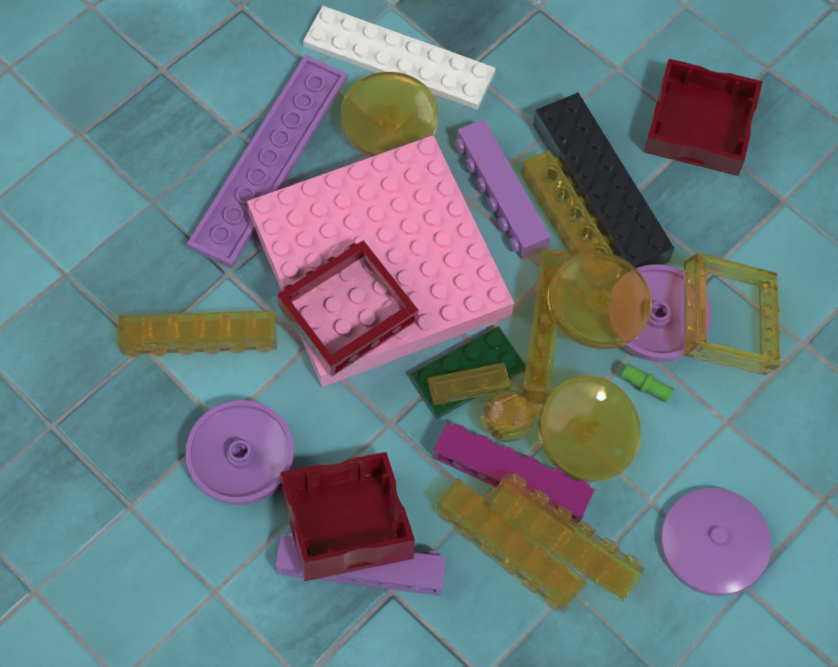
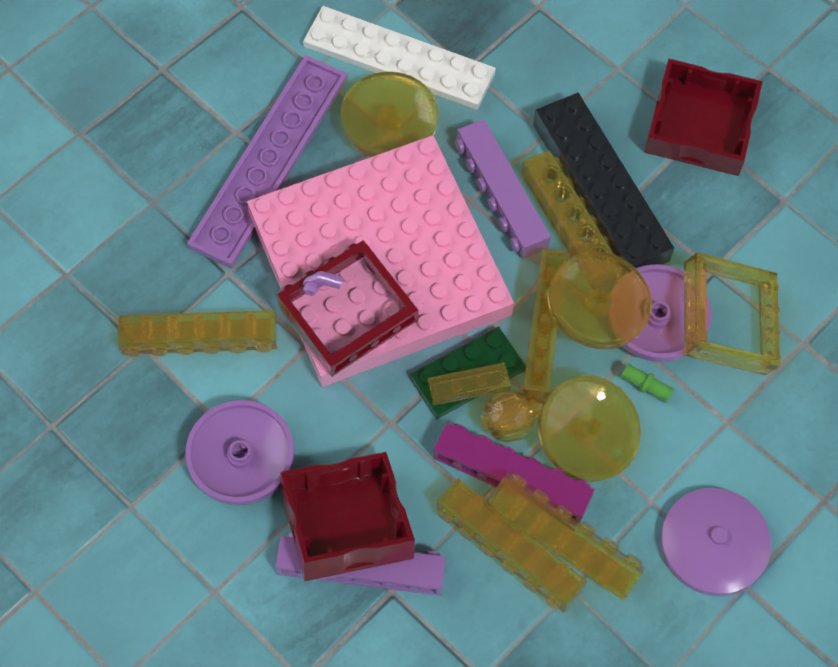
(319, 279): none -> medium lavender arm

